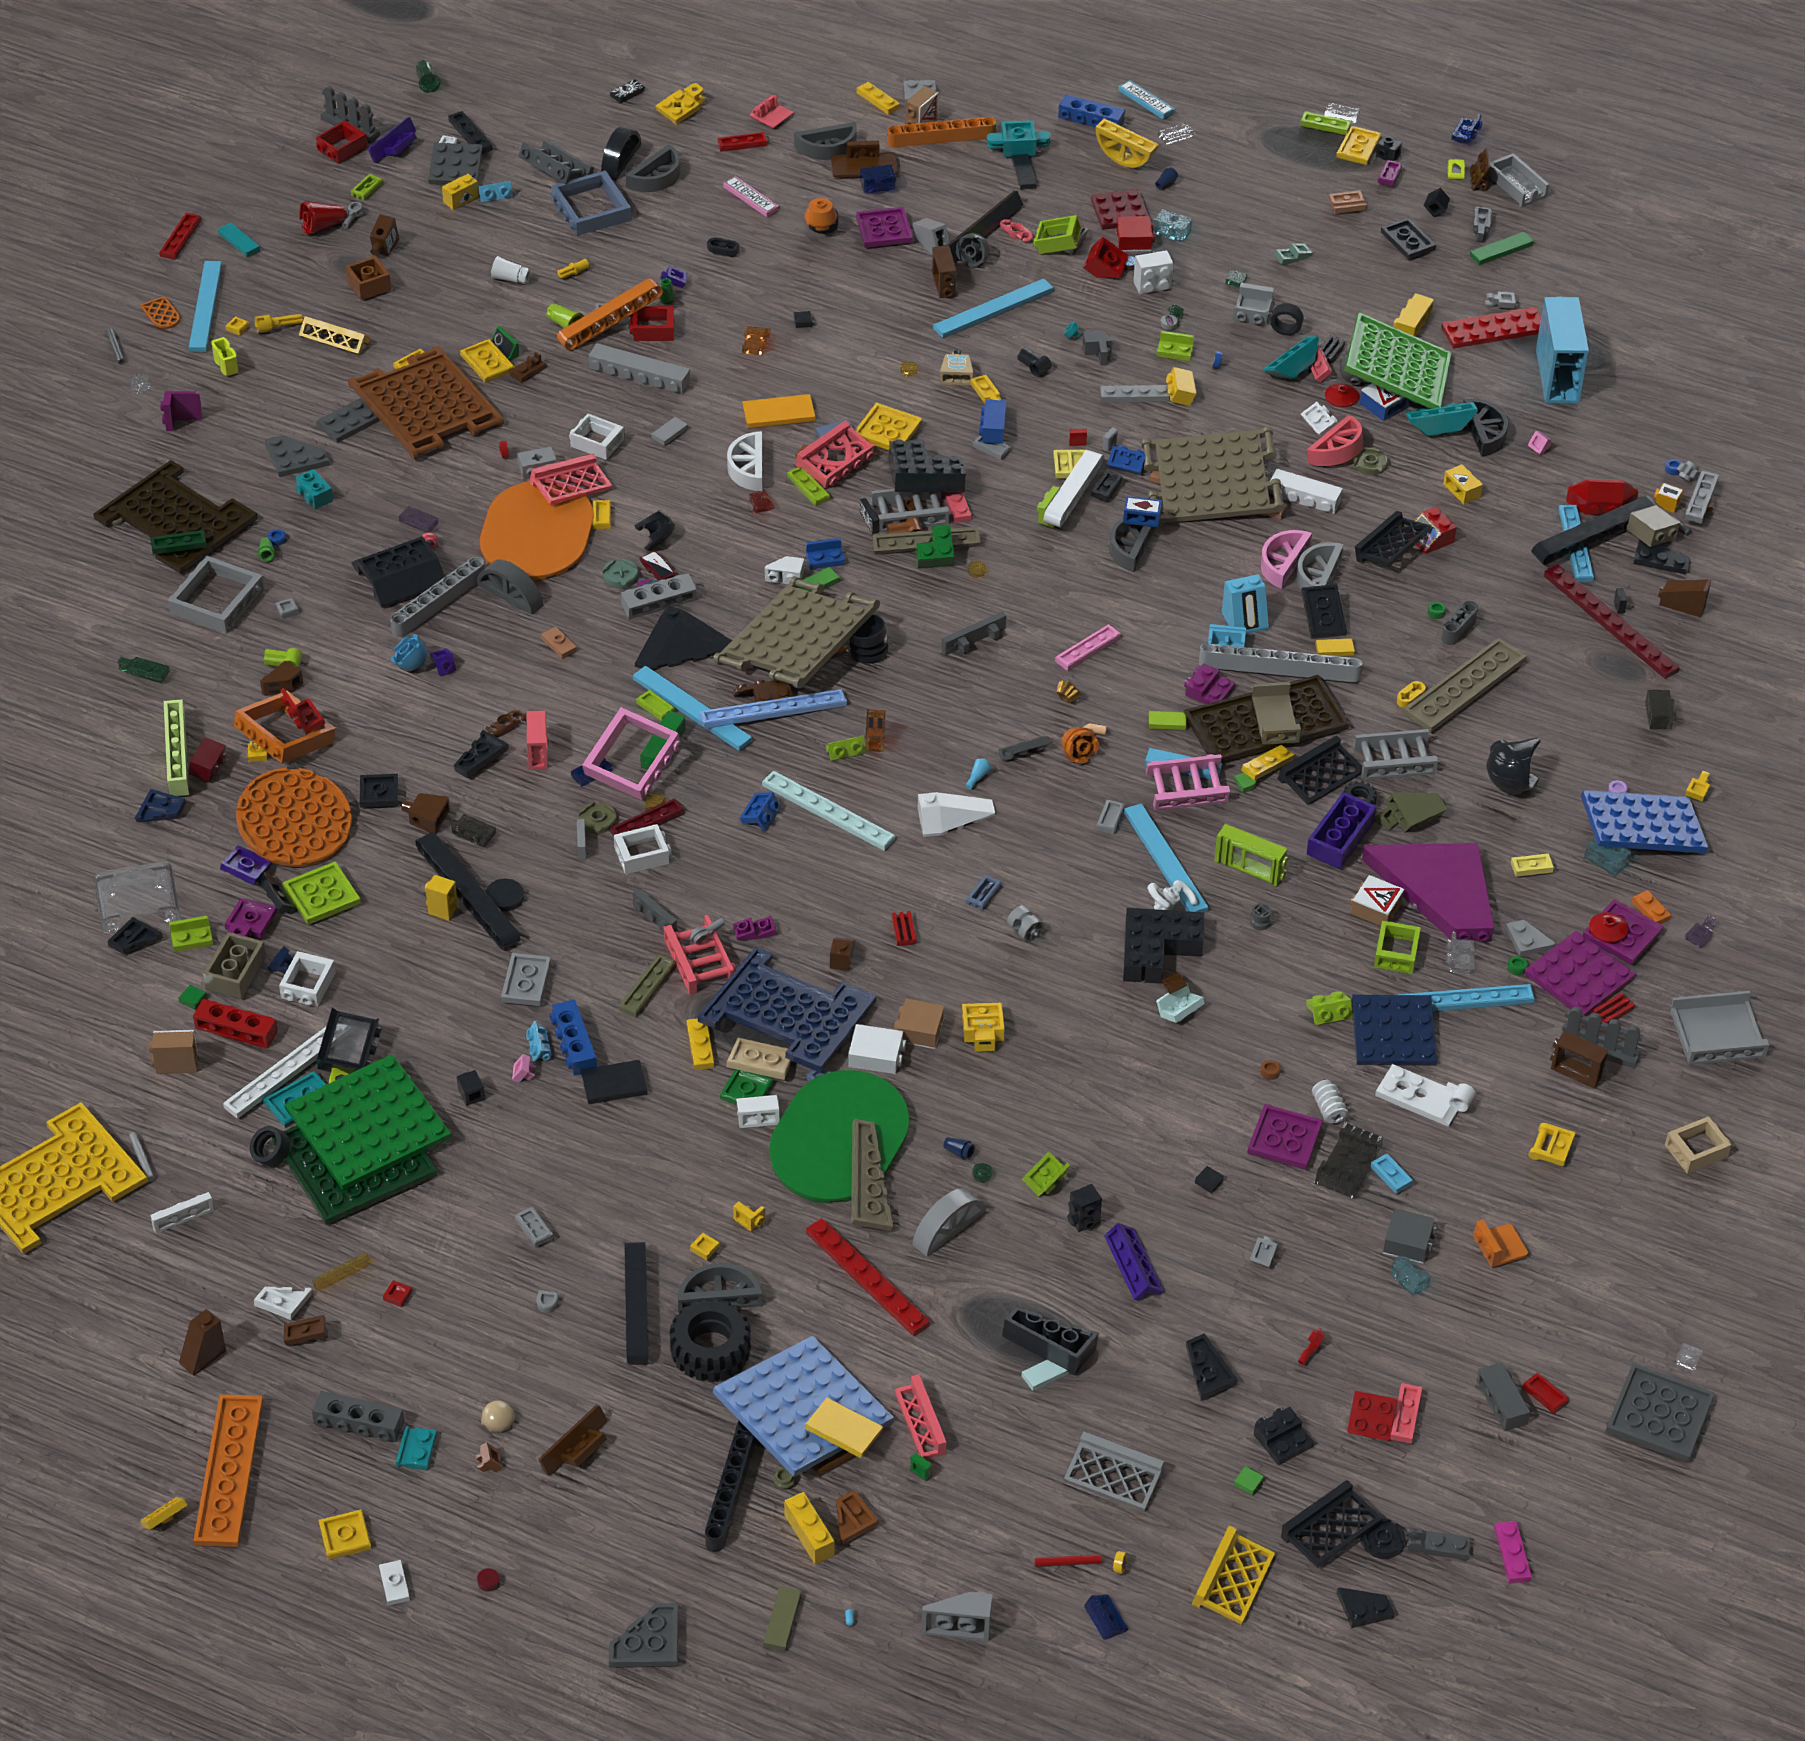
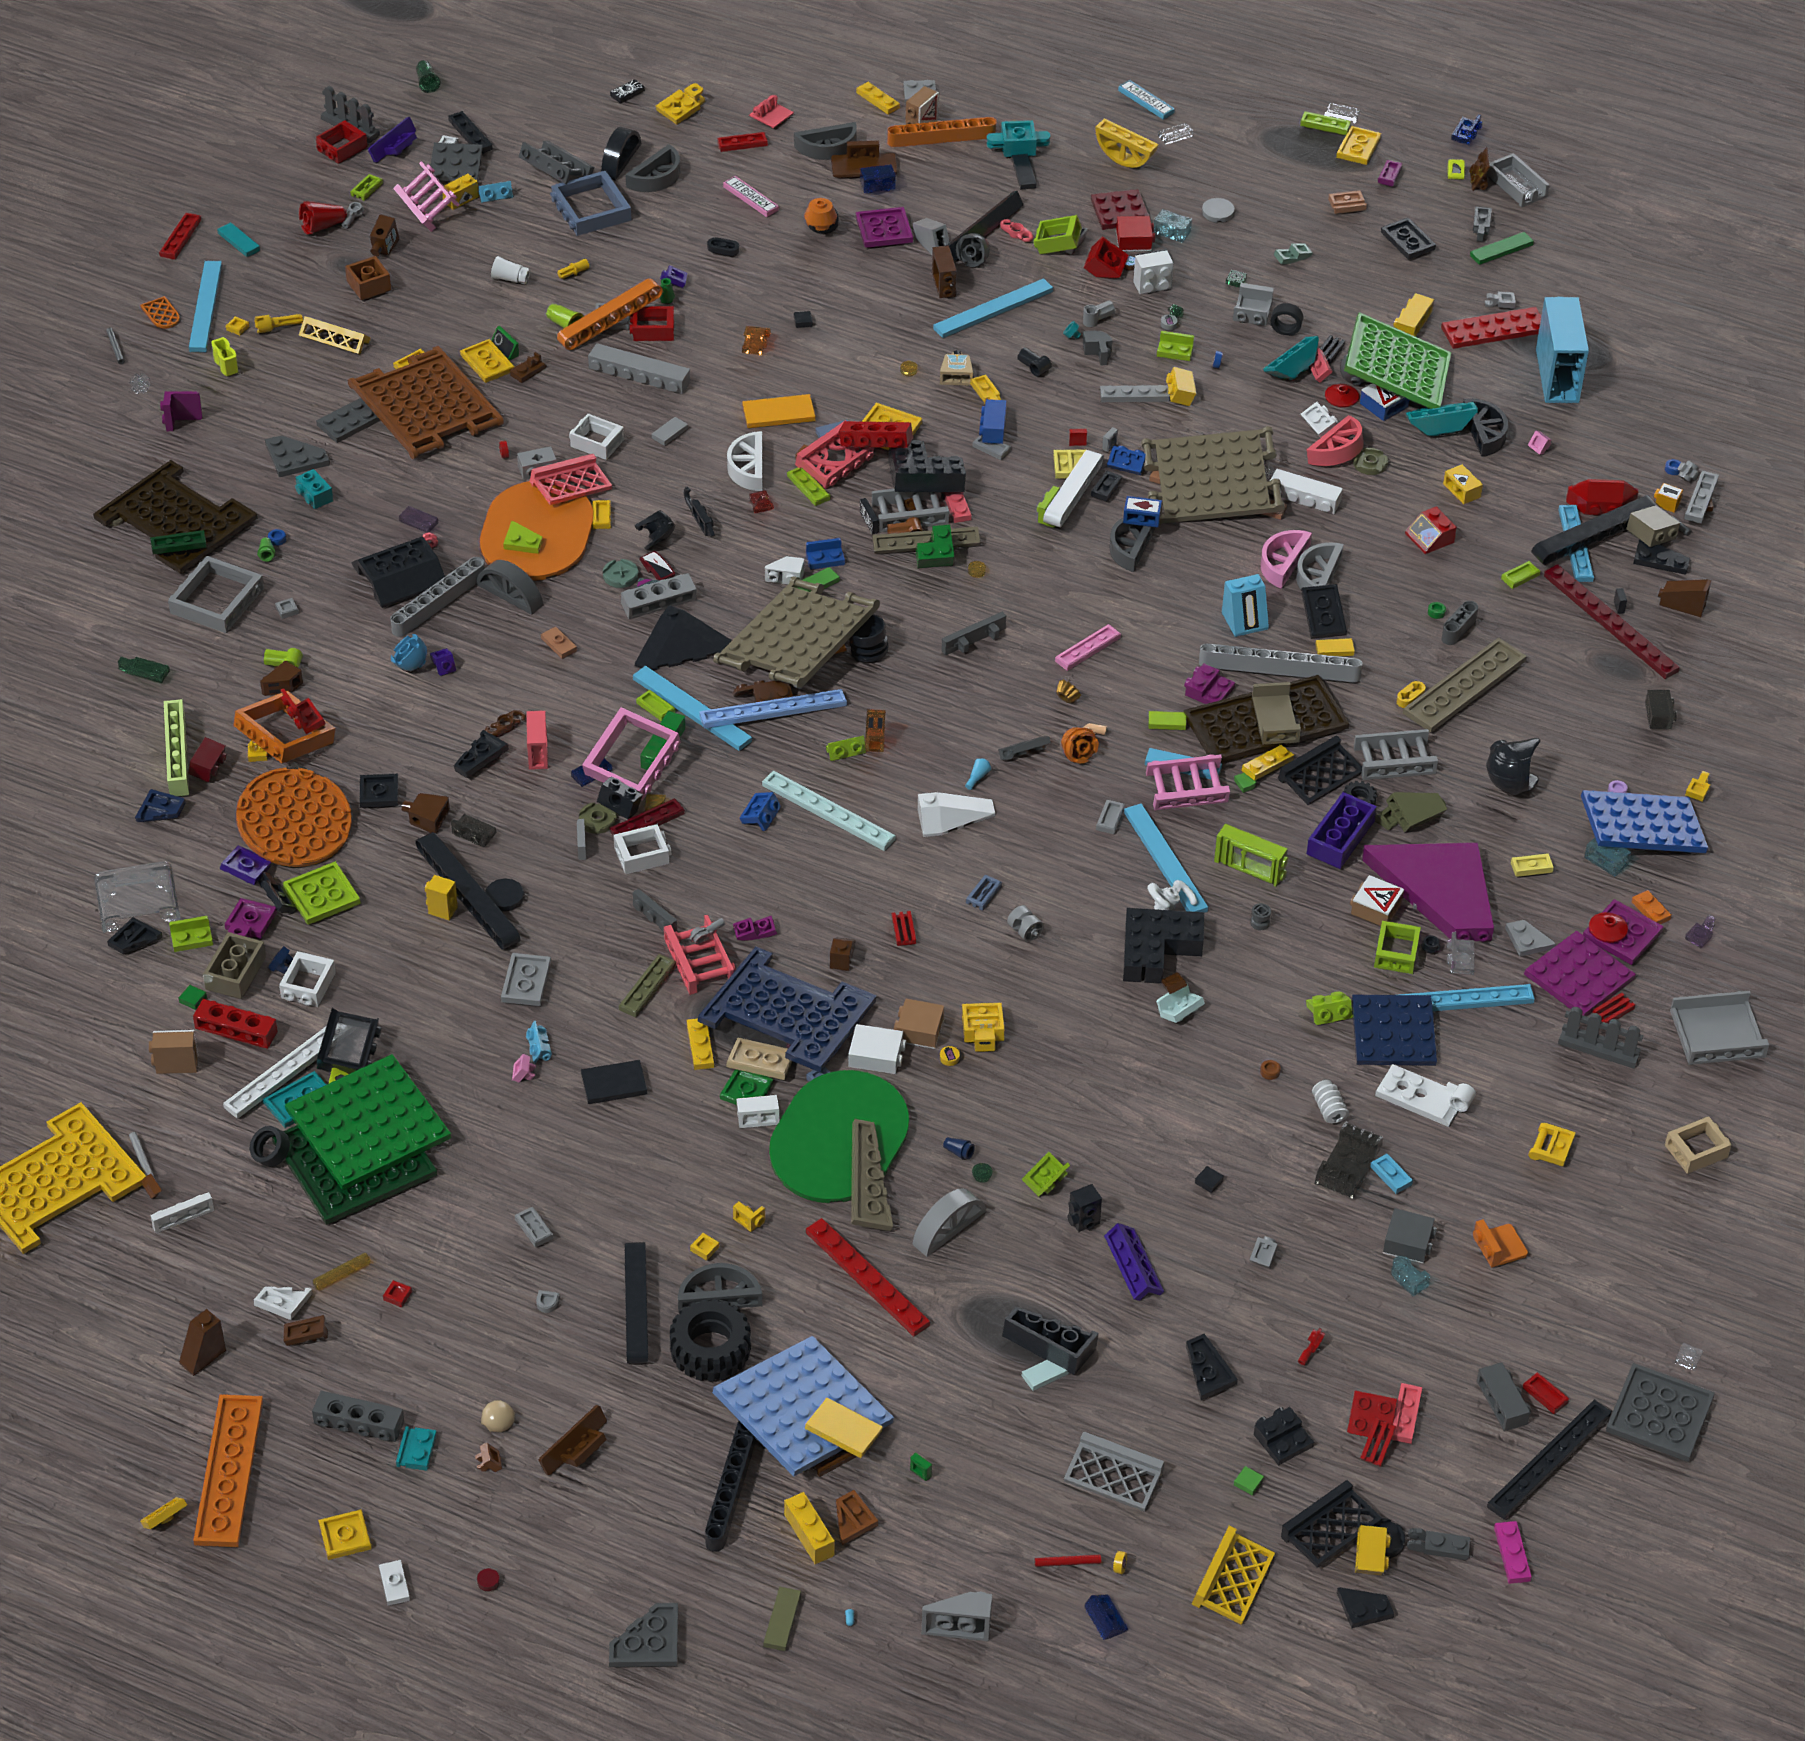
(151, 1186): none -> dark orange tile
(419, 210): none -> bright pink fence
(470, 1087): black brick -> none
(522, 539): none -> lime wing
(573, 1036): blue brick -> none
(619, 797): none -> black brick
(699, 513): none -> black plate
(783, 1478): olive plate -> none
(876, 434): none -> red brick
(927, 1414): coral fence -> none
(949, 1056): none -> yellow tile
(1089, 112): blue brick -> none
(1093, 313): none -> light grey piece
(1167, 177): dark blue cone -> none
(1218, 210): none -> light grey tile
(1226, 635): medium azure hinge -> none
(1285, 1136): magenta plate -> none
(1371, 1550): none -> yellow brick
(1384, 1425): none -> red tile
(1385, 534): black fence -> none
(1388, 148): black brick -> none
(1430, 944): none -> black plate
(1437, 202): black brick -> none
(1517, 965): green tile -> none
(1520, 575): none -> lime tile
(1549, 1459): none -> black plate
(1574, 1069): reddish brown window -> none

